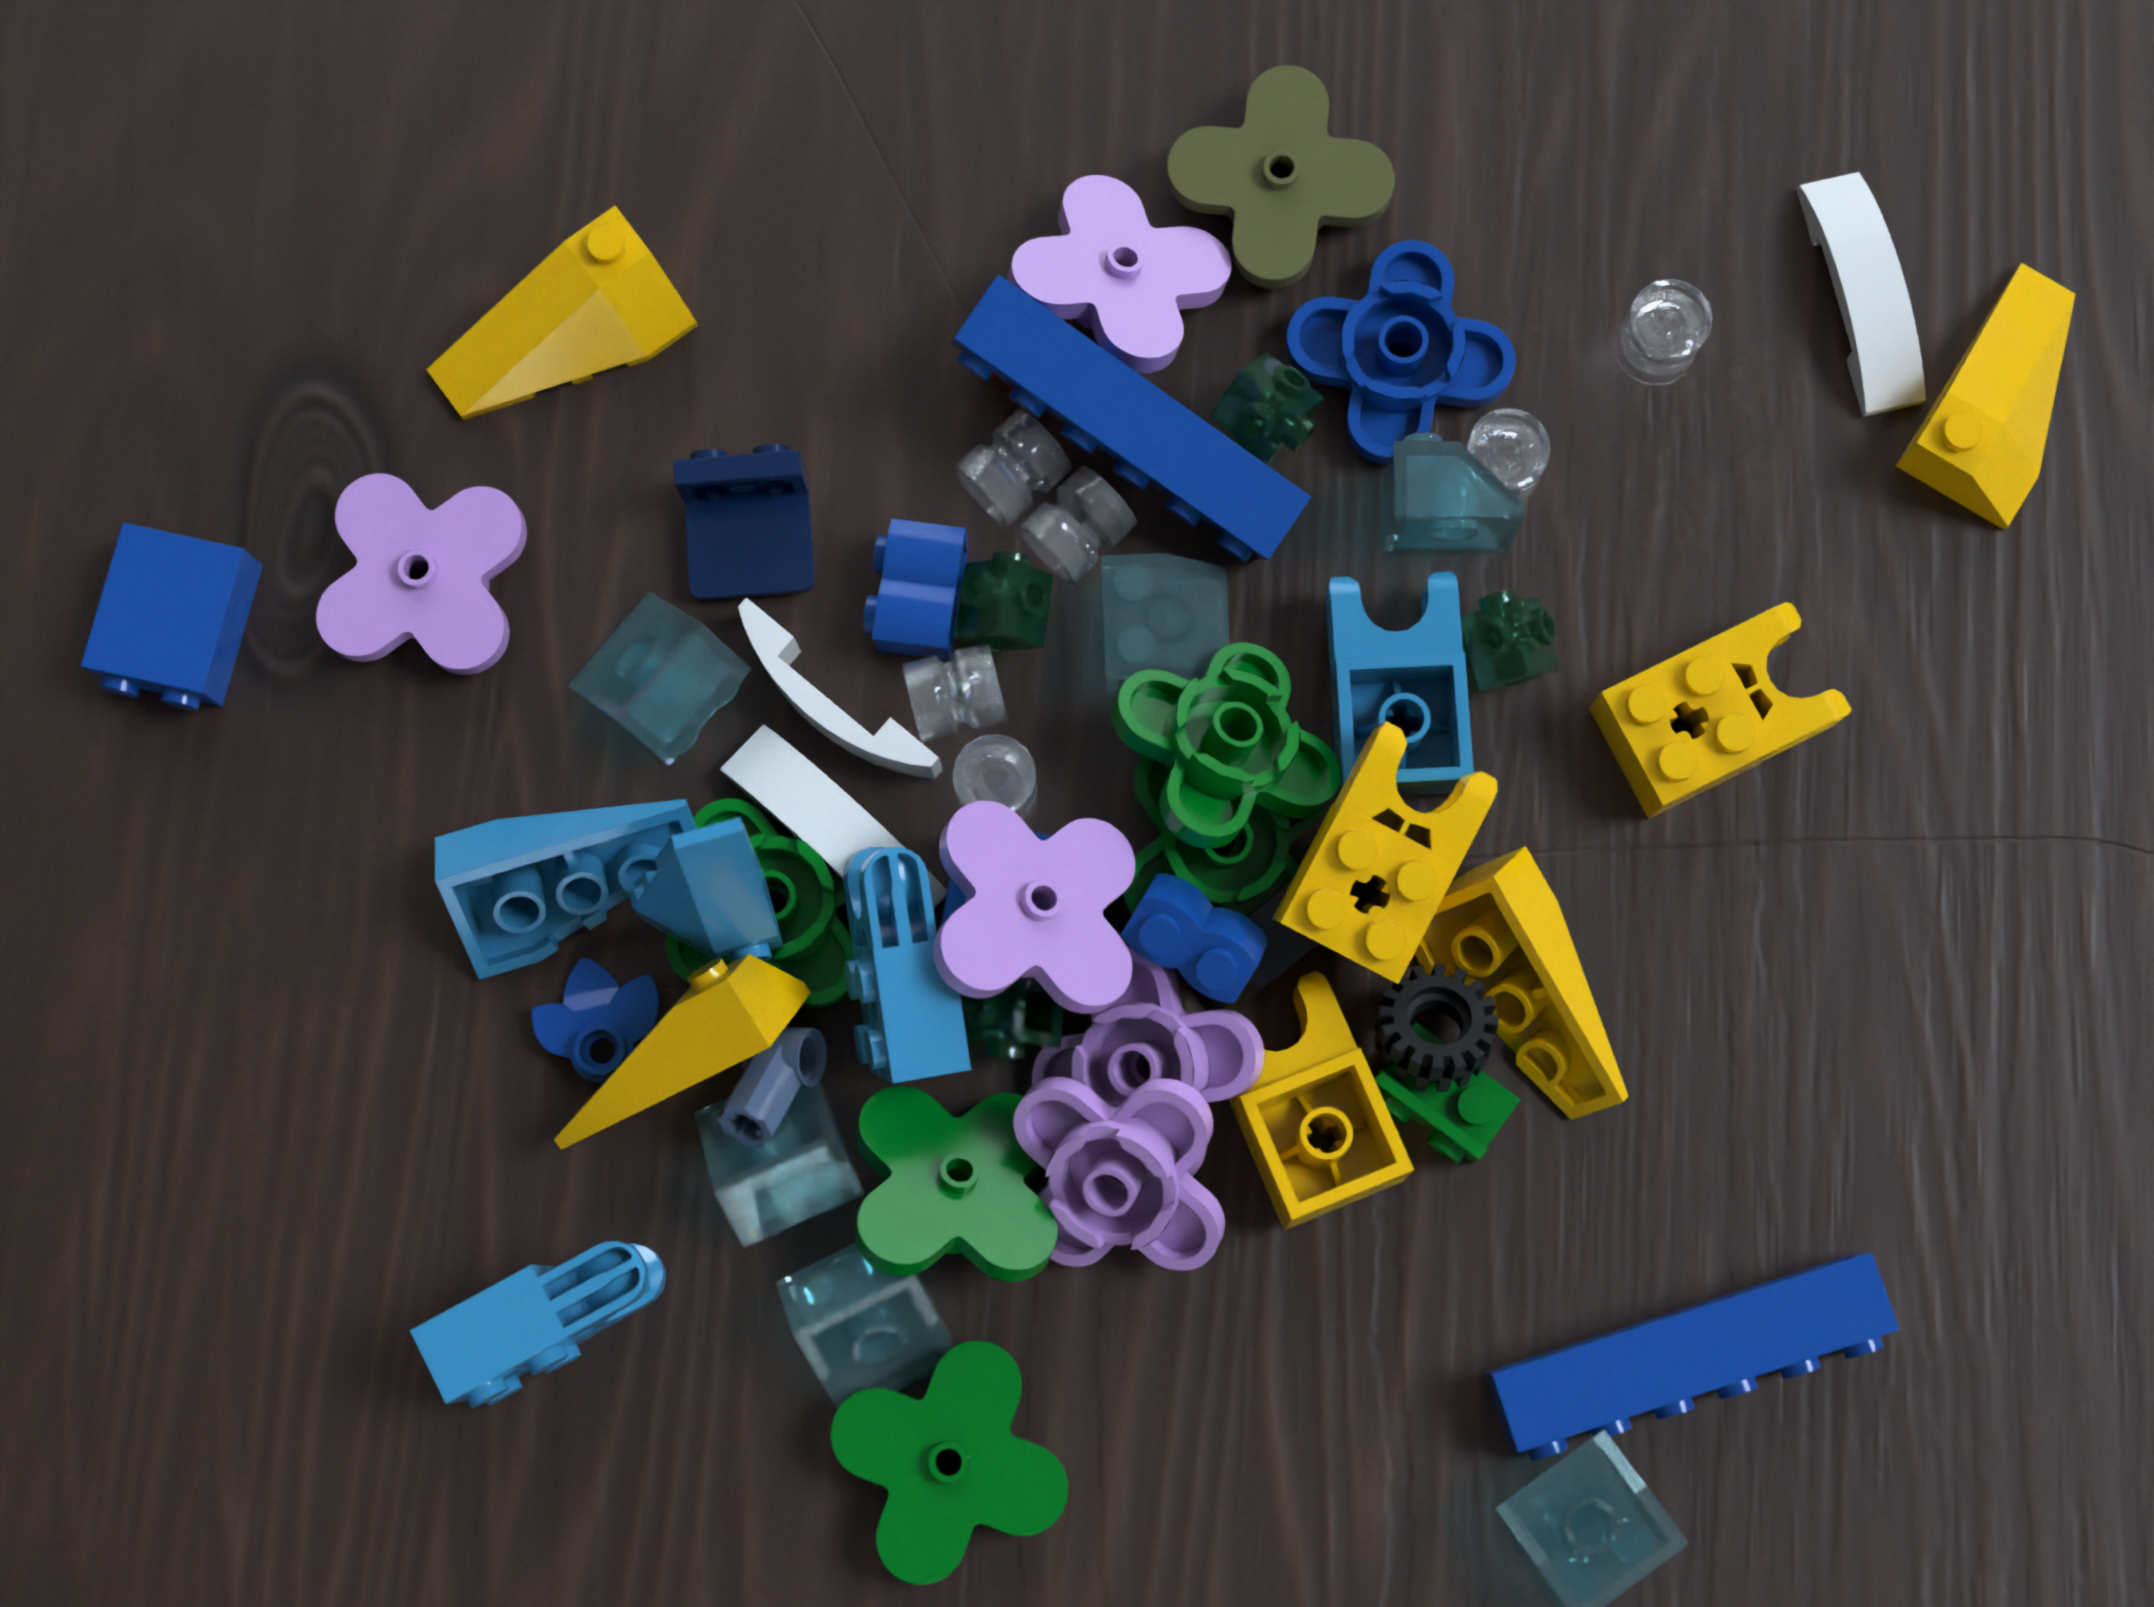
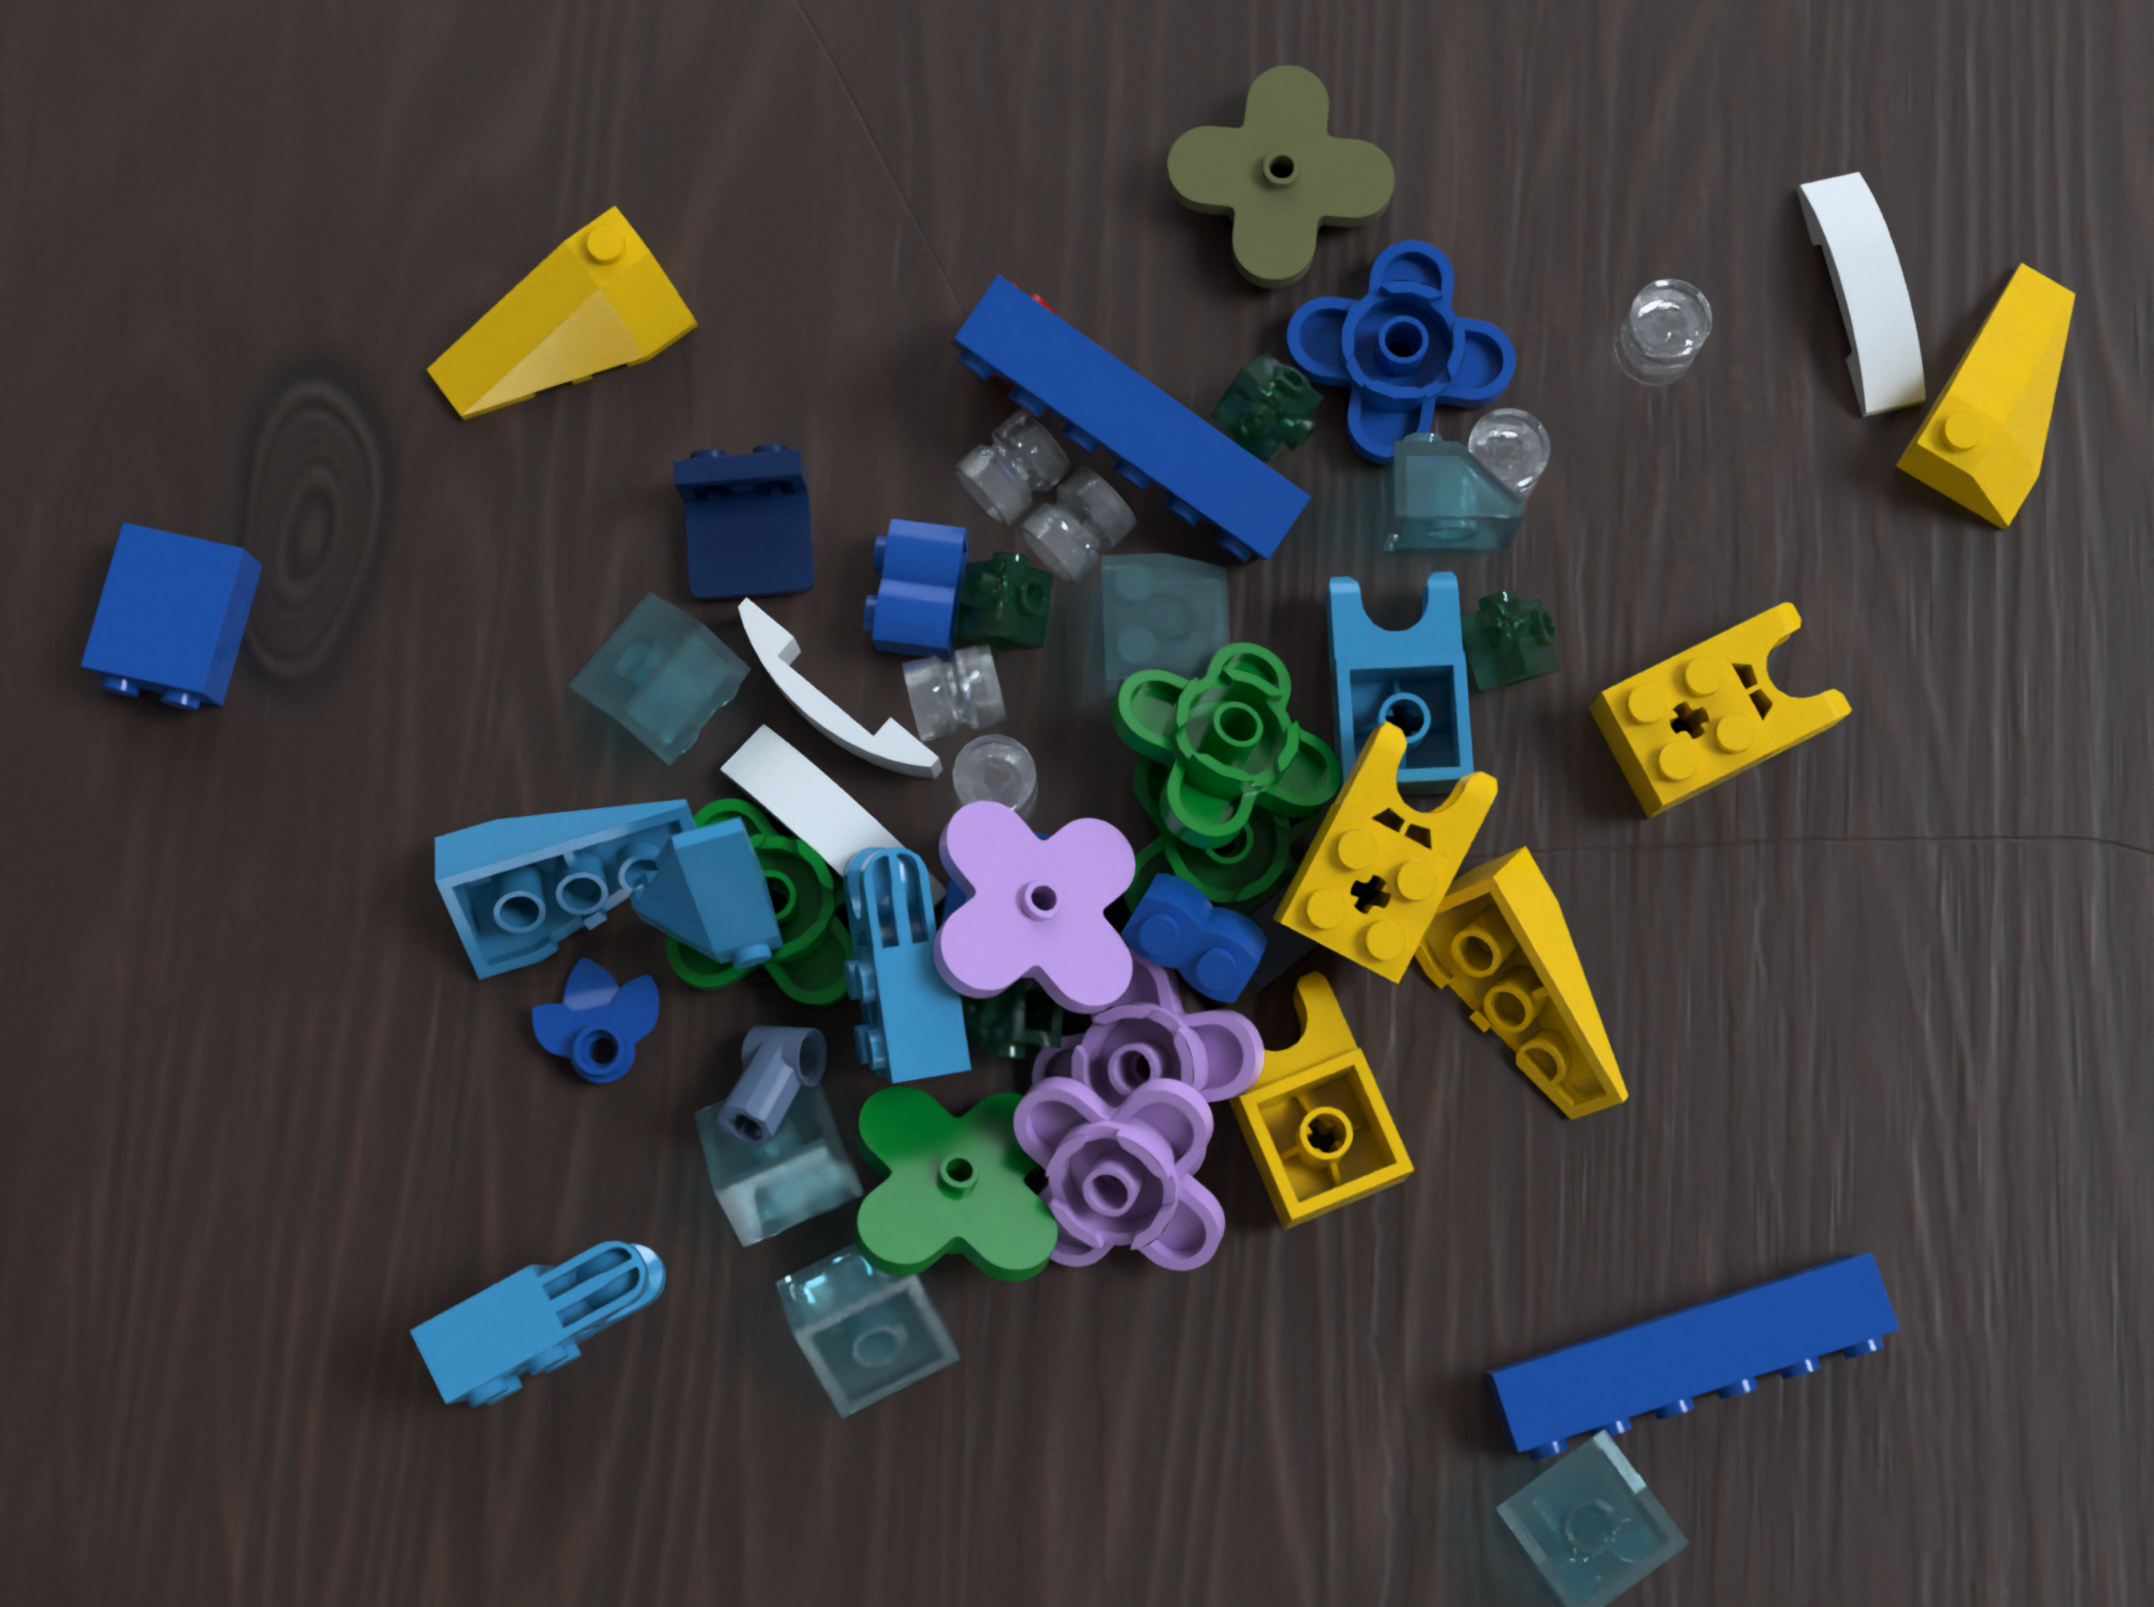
(446, 610): lavender plant -> none
(714, 1025): yellow wedge -> none
(1001, 1476): green plant -> none
(1121, 272): lavender plant -> none
(1430, 1060): black tyre -> none
(1458, 1120): green bracket -> none

